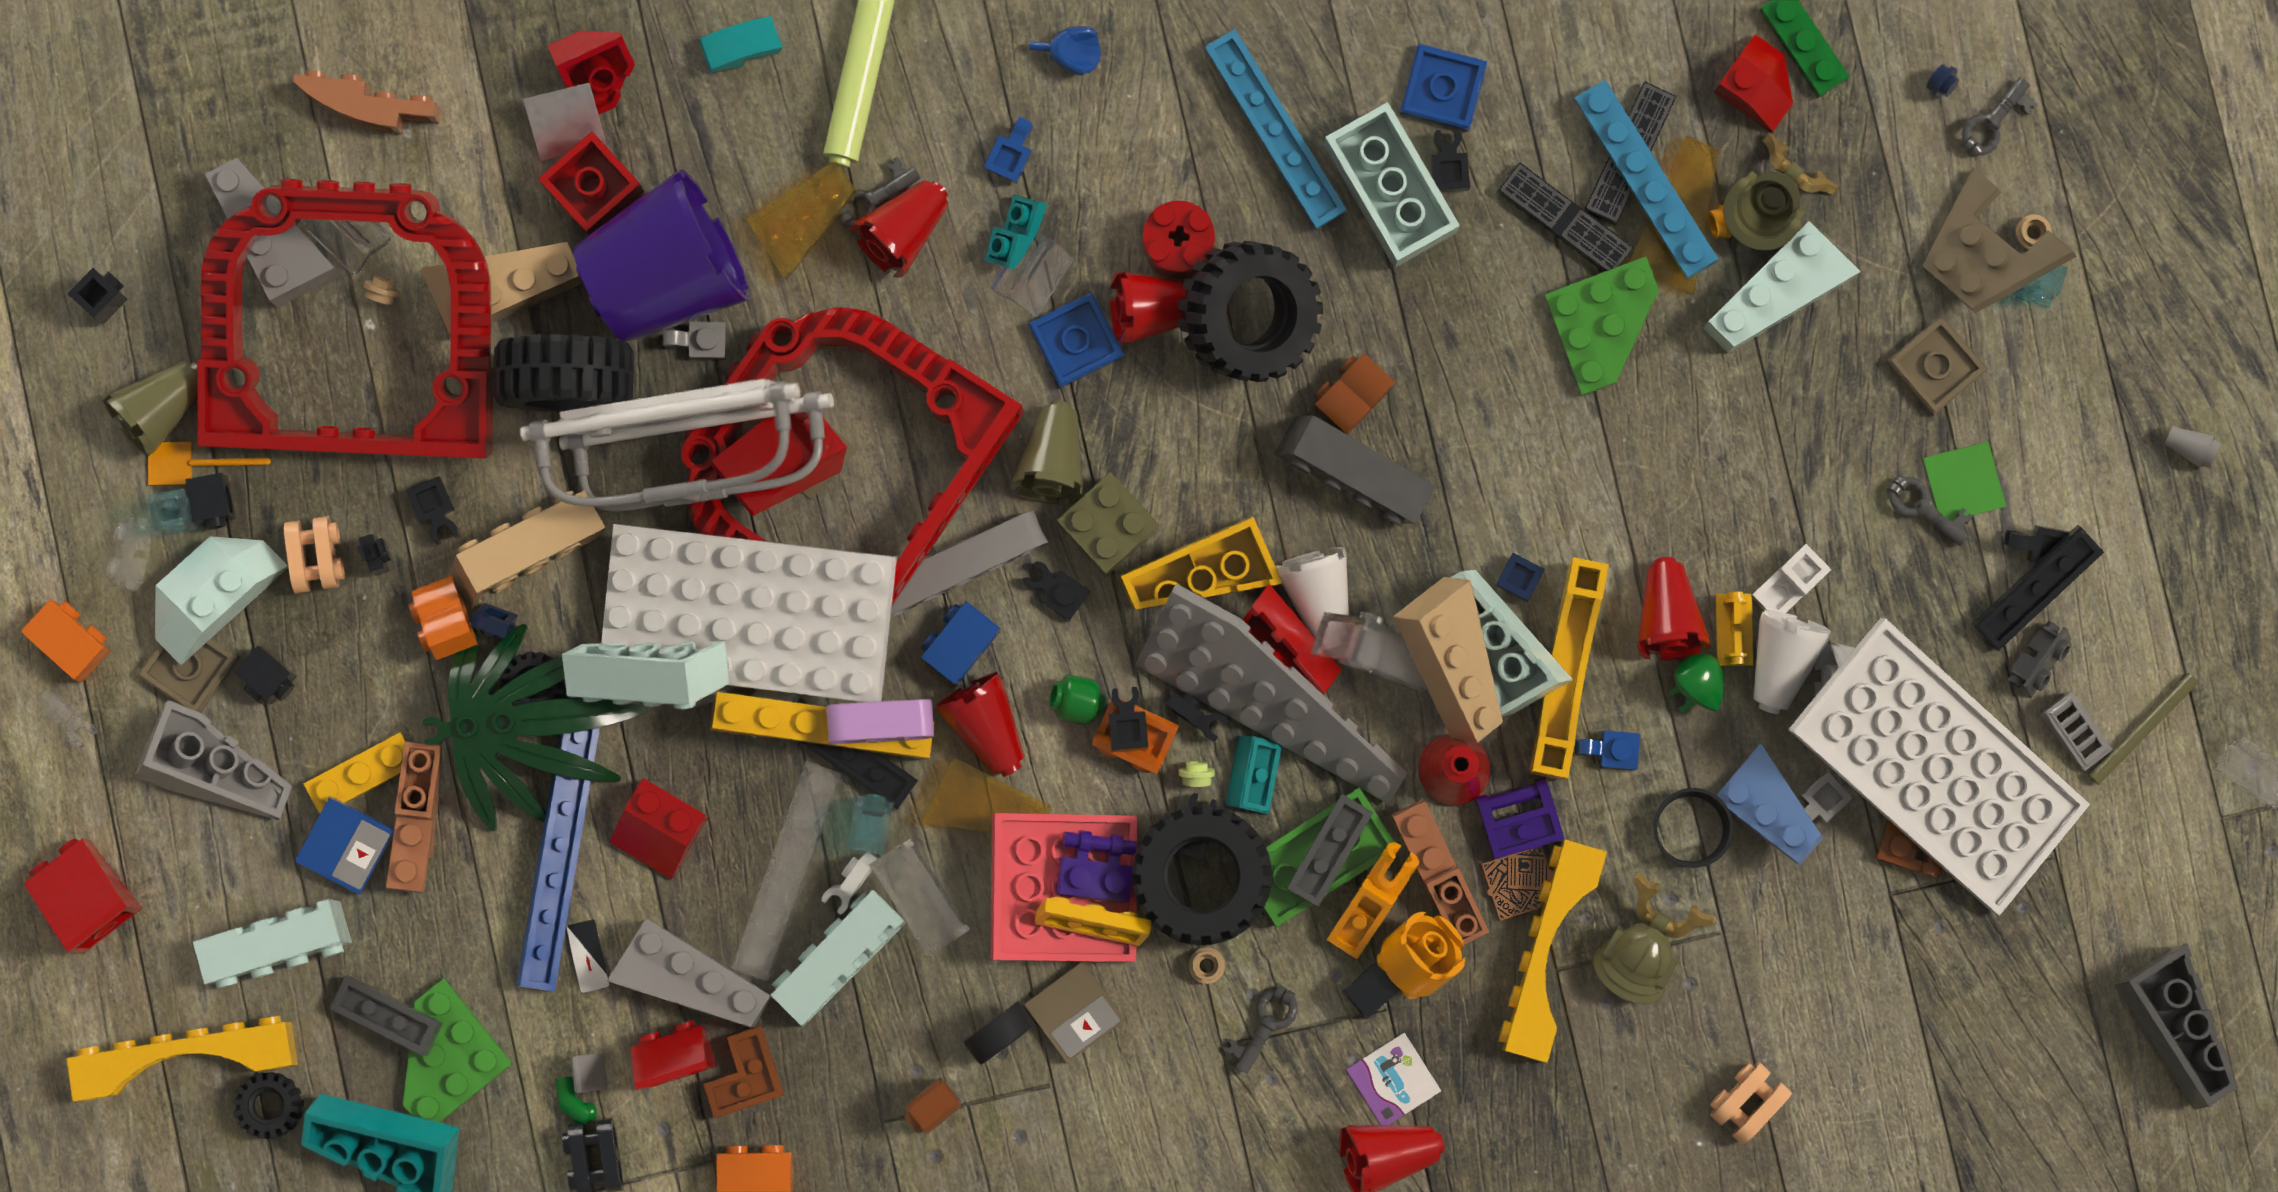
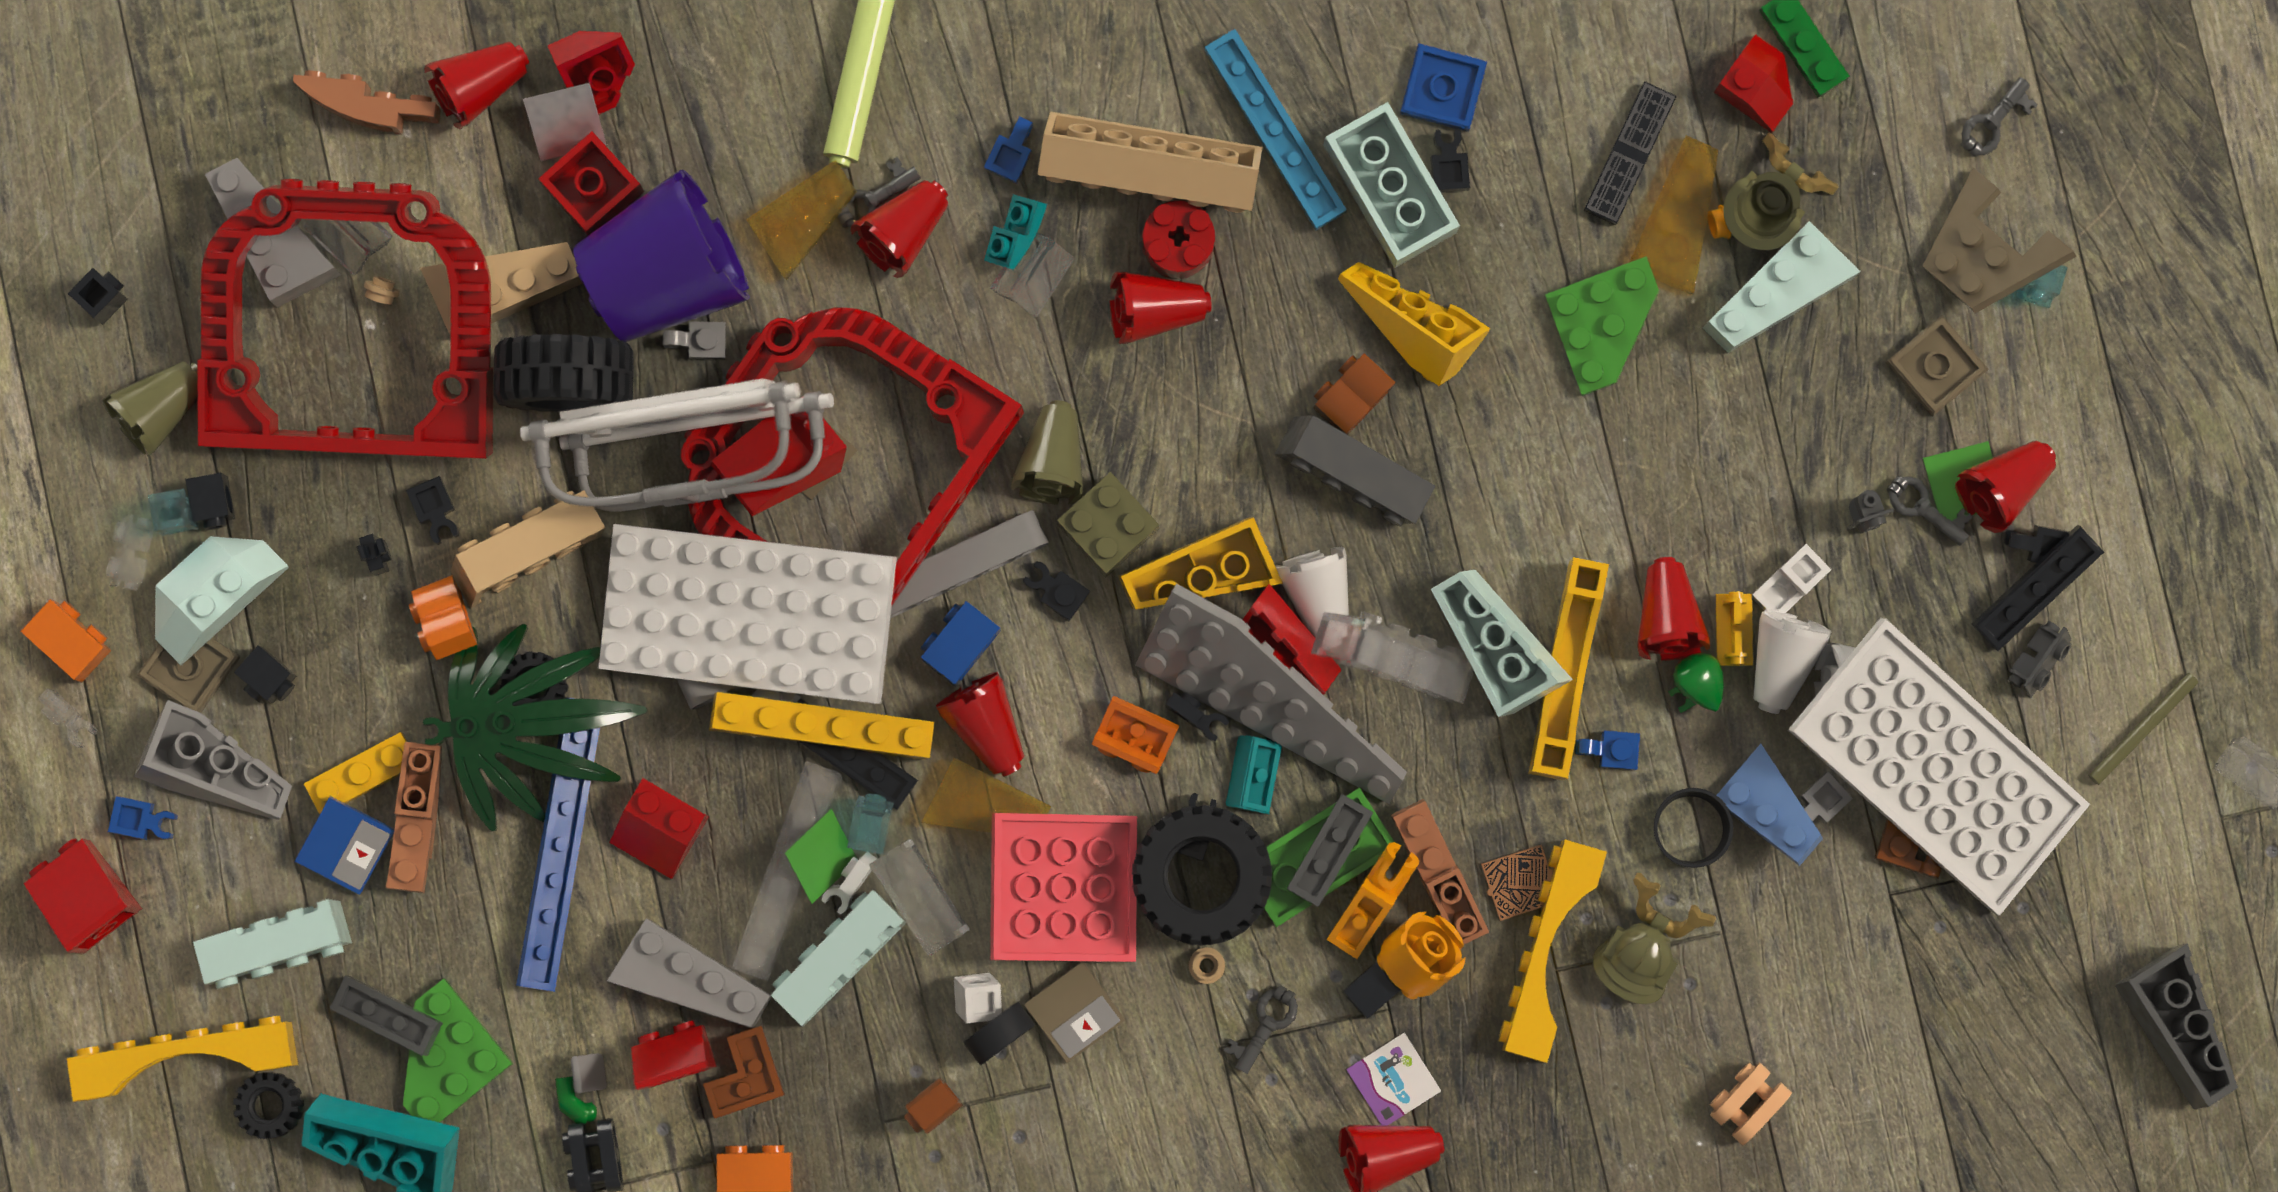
(136, 818): none -> blue plate
(174, 463): light orange piece -> none
(329, 567): light nougat brick -> none
(475, 79): none -> red cone
(494, 621): dark blue plate -> none
(587, 956): sticker -> none
(645, 673): light aqua wedge -> none
(740, 42): teal slope -> none
(820, 856): none -> bright green sticker
(880, 721): lavender beam -> none
(977, 997): none -> white brick
(1073, 49): blue piece -> none
(1076, 340): blue tile -> none
(1076, 699): green head -> none
(1092, 878): dark purple plate -> none
(1093, 921): yellow plate -> none
(1128, 727): black plate -> none
(1149, 162): none -> tan brick
(1196, 774): yellowish green plate -> none
(1292, 321): black tyre -> none
(1424, 333): none -> yellow wedge
(1442, 779): red cone -> none
(1452, 657): tan wedge -> none
(1520, 577): dark blue plate -> none
(1522, 830): dark purple plate -> none
(1564, 219): tile -> none
(1646, 179): dark azure plate -> none
(1867, 512): none -> dark grey hinge
(1943, 81): dark blue plate -> none
(2005, 484): none -> red cone
(2035, 221): tan plate -> none
(2050, 715): light grey slope -> none
(2193, 445): light grey cone -> none

